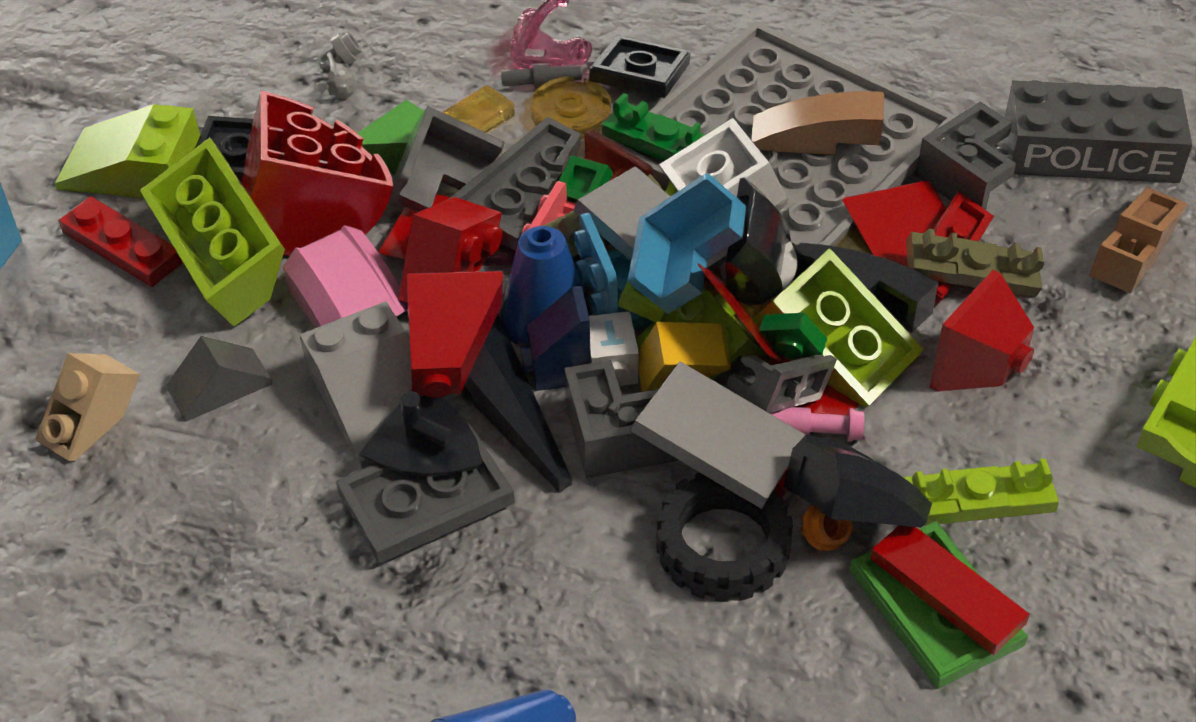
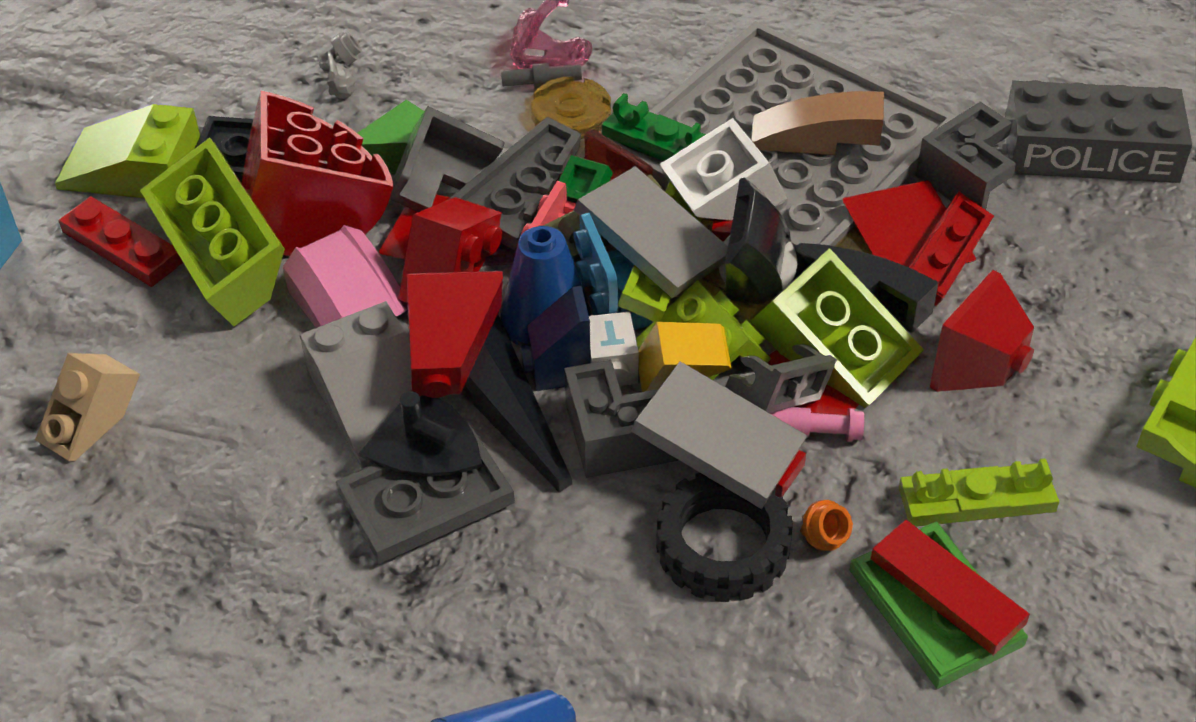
(215, 376): dark grey slope -> none
(483, 109): clear yellow tile -> none
(640, 66): black tile -> none
(678, 236): dark azure panel -> none
(741, 313): red sticker -> none
(793, 334): green plate -> none
(853, 485): black slope -> none
(970, 261): olive plate -> none
(1137, 239): medium nougat slope -> none

